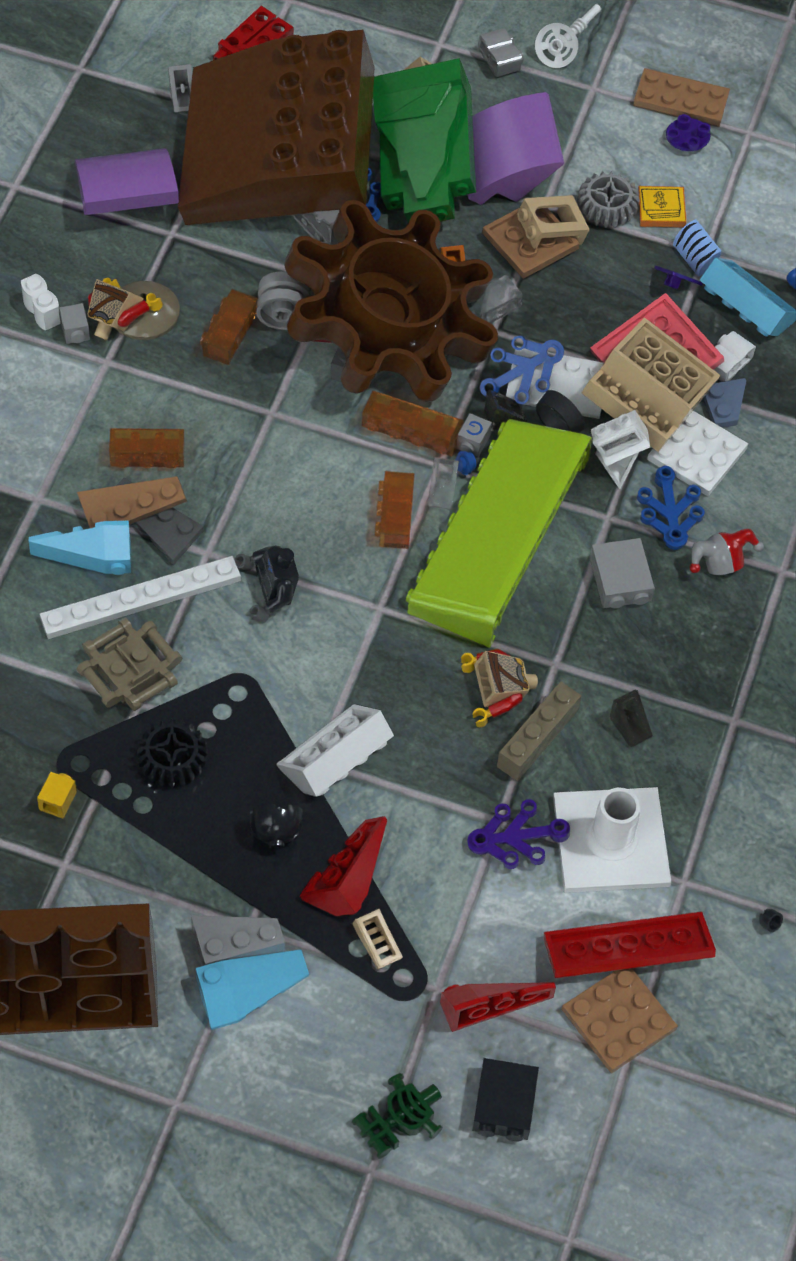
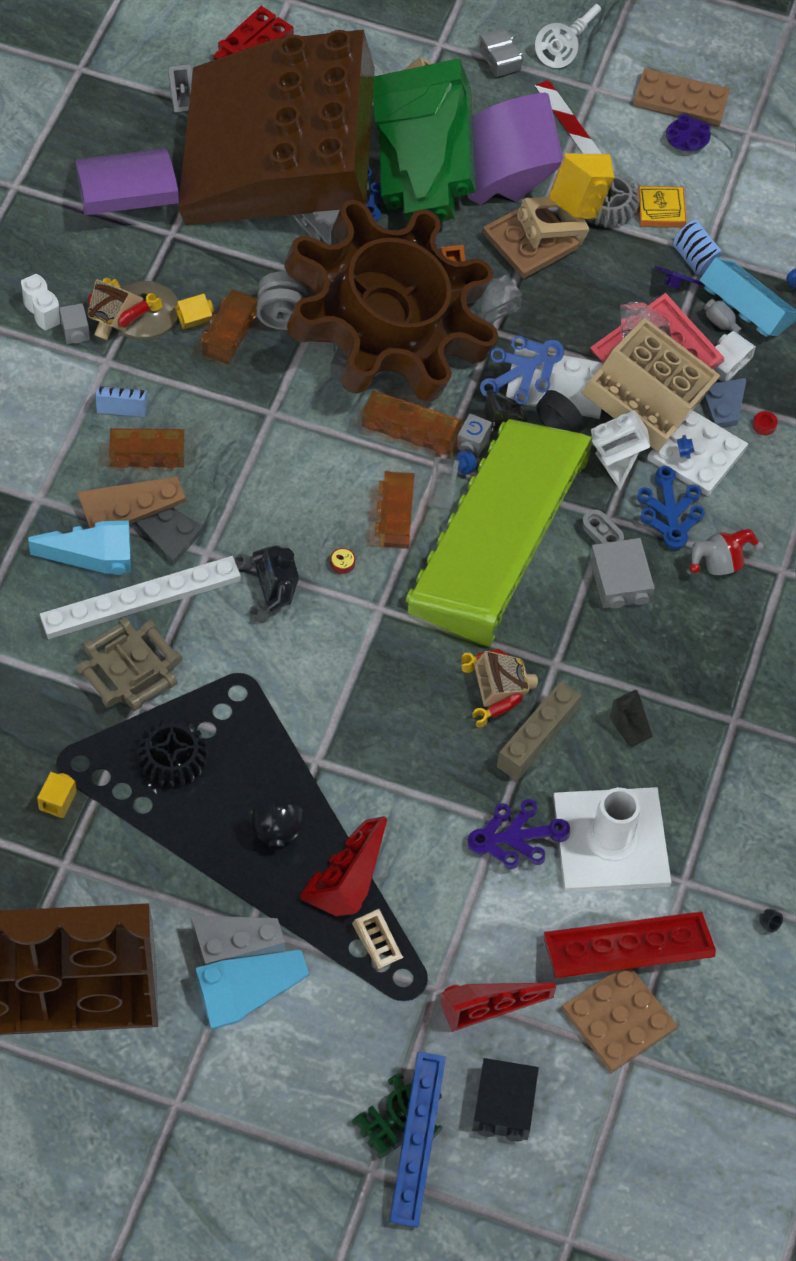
(121, 401): none -> light blue brick
(194, 311): none -> yellow brick
(336, 749): white slope -> none
(342, 560): none -> tile
(417, 1139): none -> blue plate
(568, 119): none -> sticker
(582, 184): none -> yellow slope
(605, 528): none -> light grey plate
(634, 312): none -> clear slope
(685, 447): none -> blue plate
(721, 316): none -> light grey plant
(765, 423): none -> red tile

